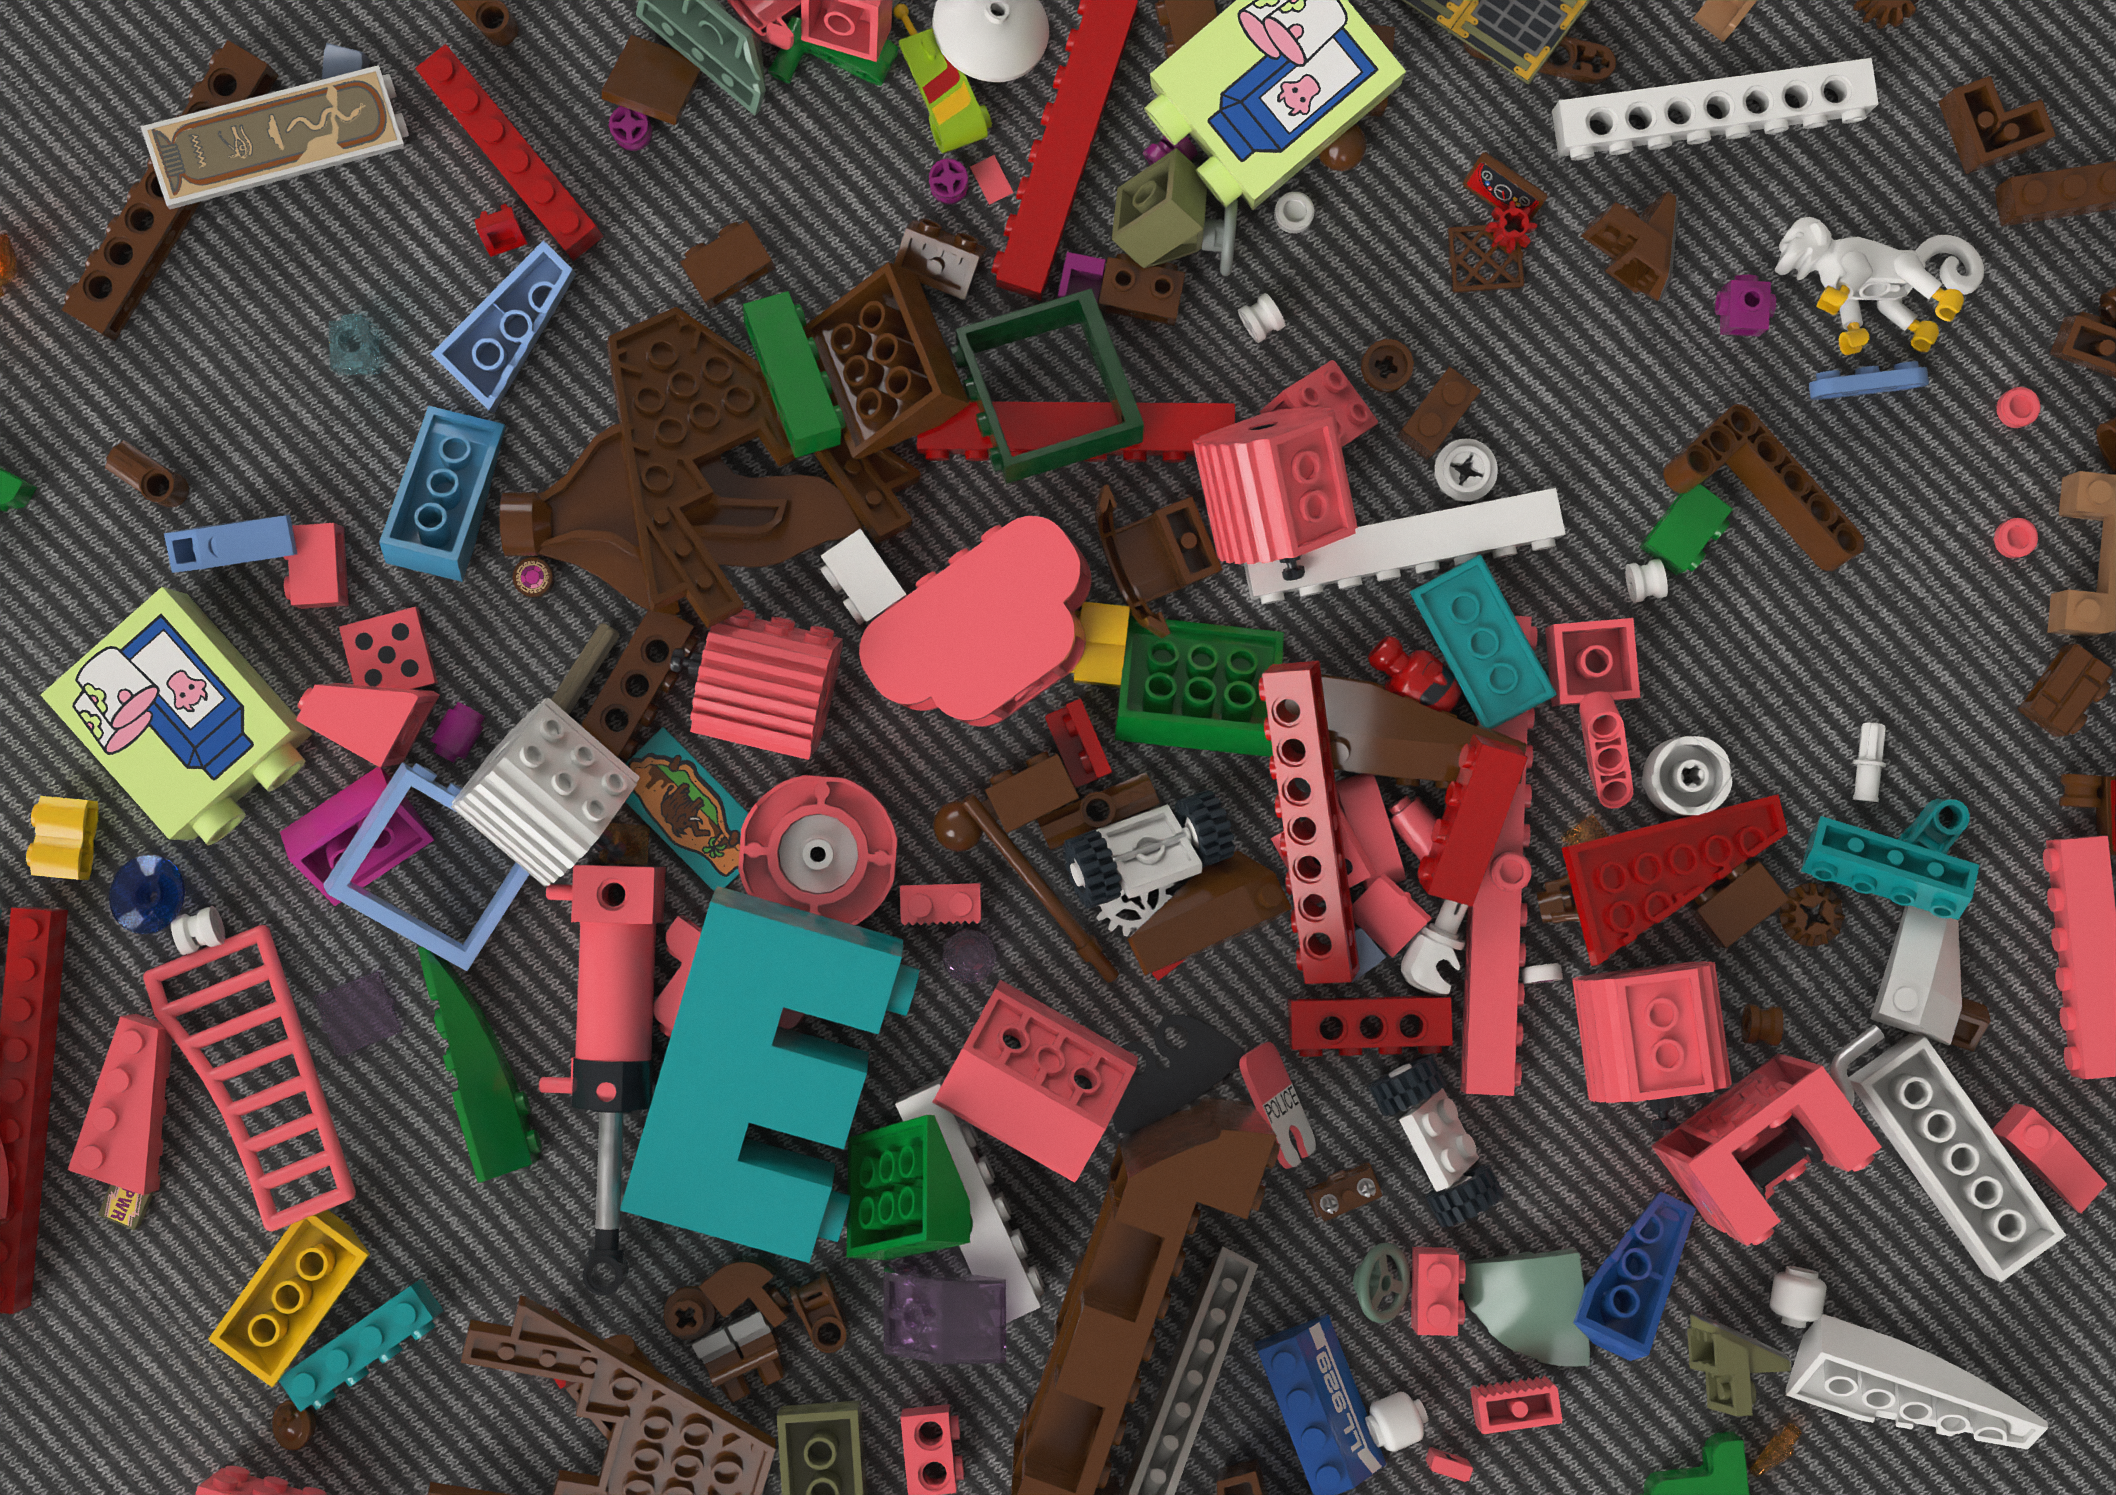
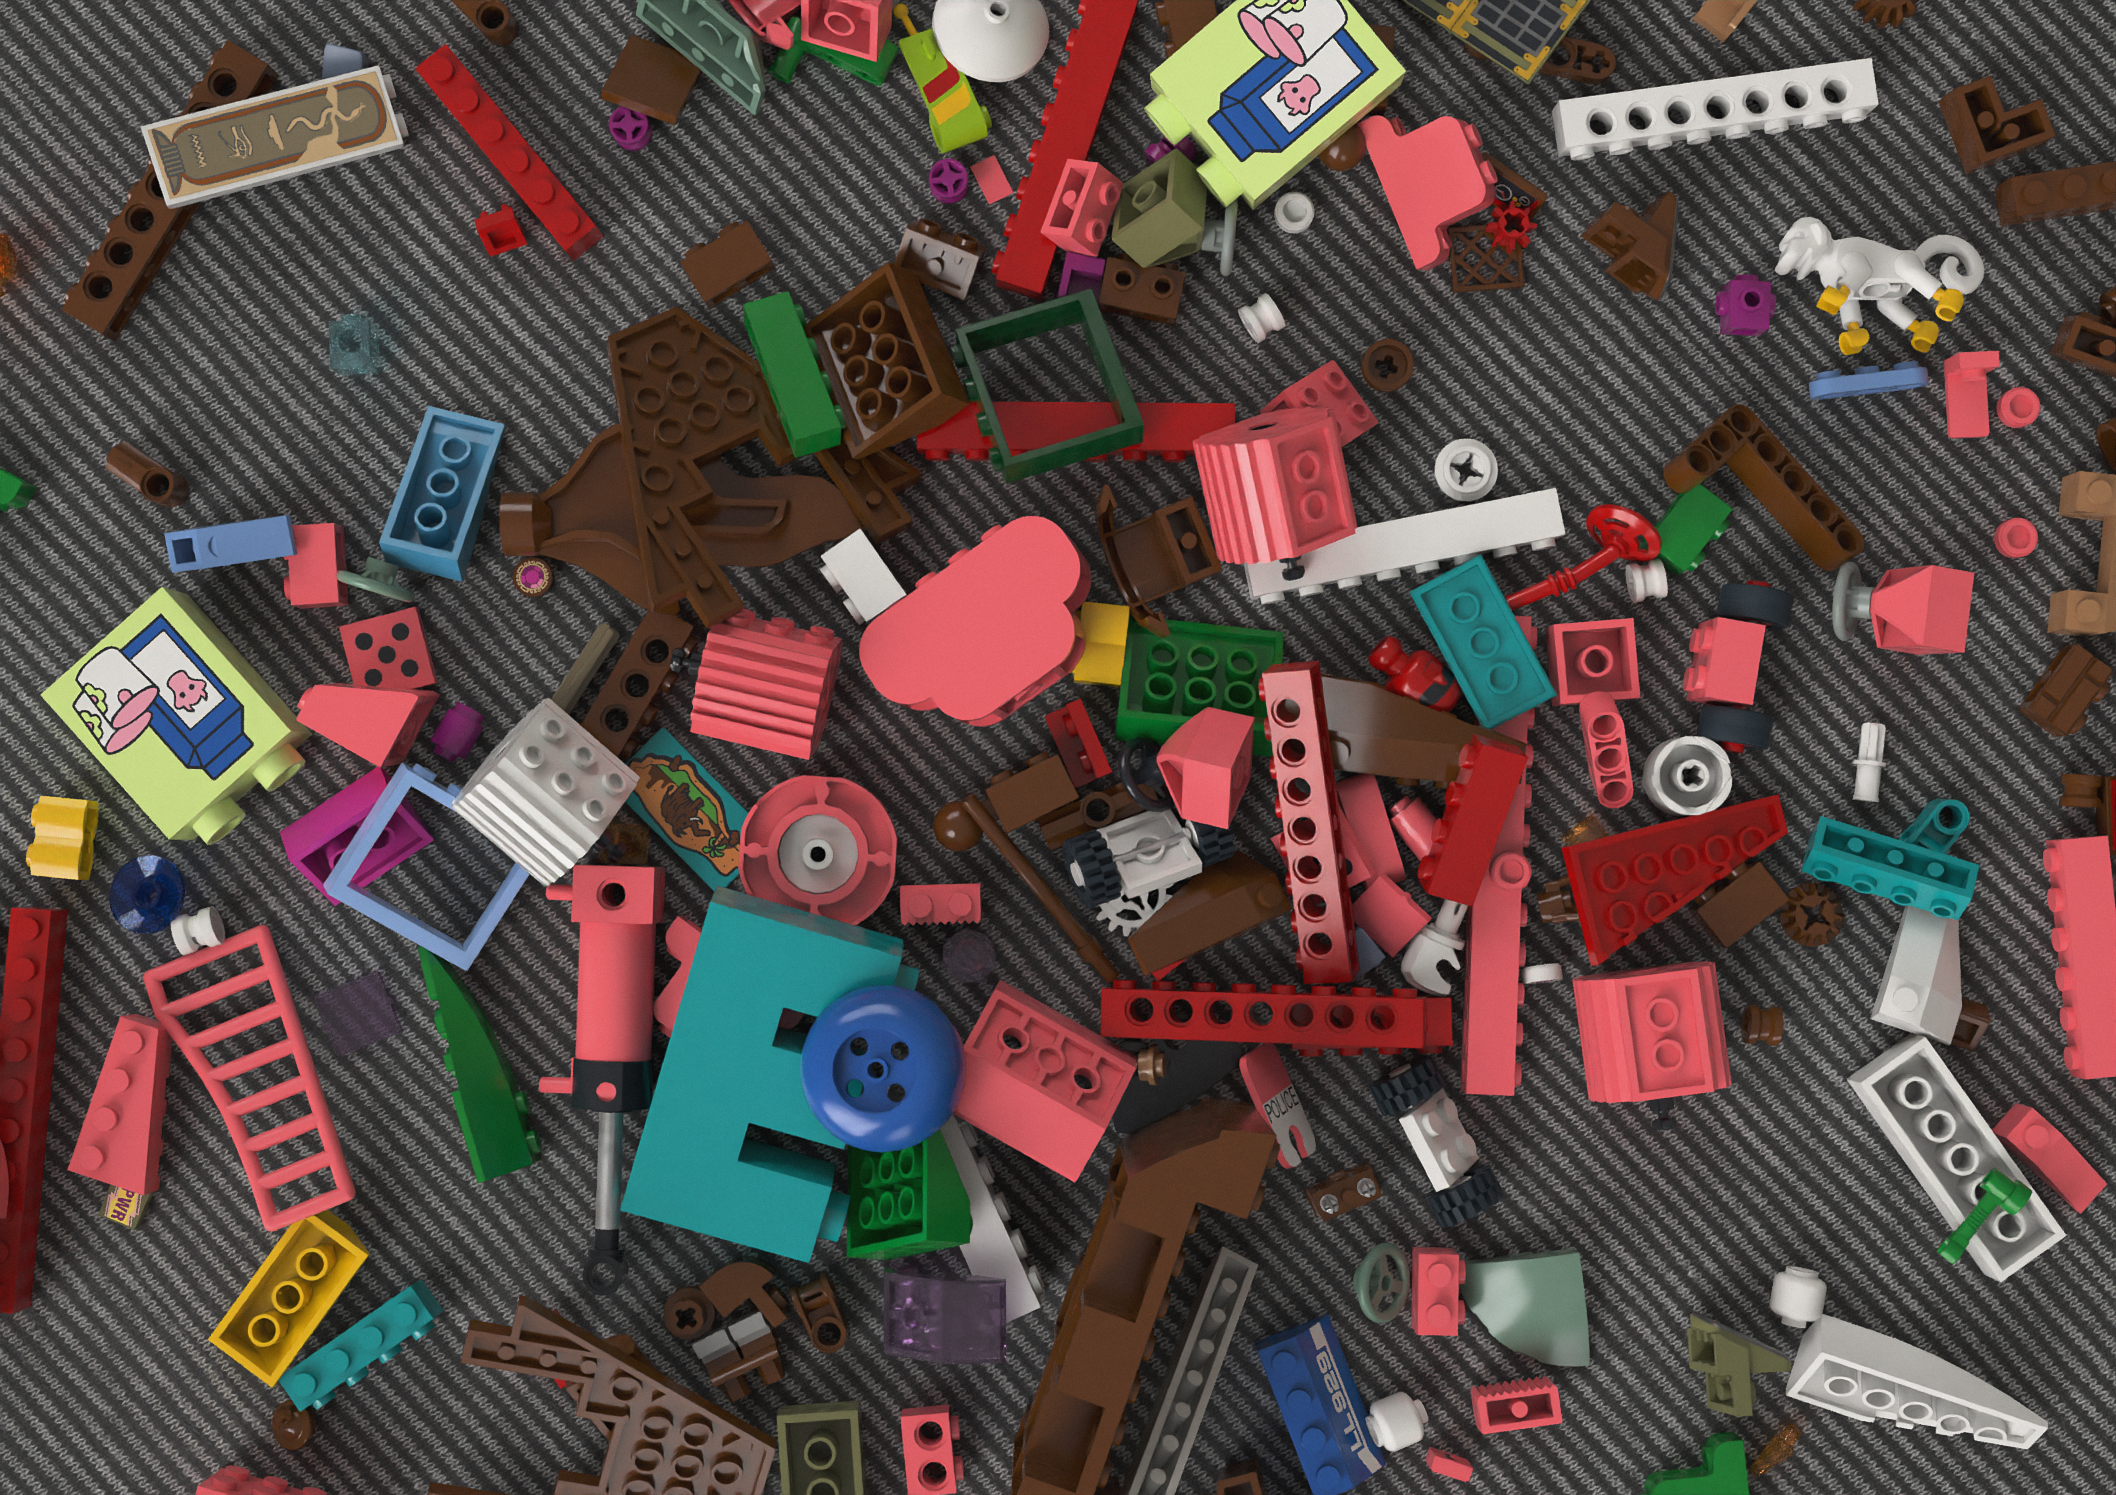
(378, 579): none -> sand green piece
(504, 328): light blue wedge -> none
(930, 1073): none -> blue brick
(1082, 207): none -> coral brick
(1122, 1021): none -> red brick
(1152, 1065): none -> medium nougat plate
(1197, 768): none -> coral piece
(1430, 179): none -> coral brick
(1438, 413): reddish brown brick -> none
(1617, 542): none -> red dish
(1633, 1283): blue wedge -> none
(1728, 664): none -> brick
(1767, 1133): coral piece -> none
(1910, 608): none -> coral piece
(1968, 393): none -> coral bracket
(2000, 1192): none -> green brick

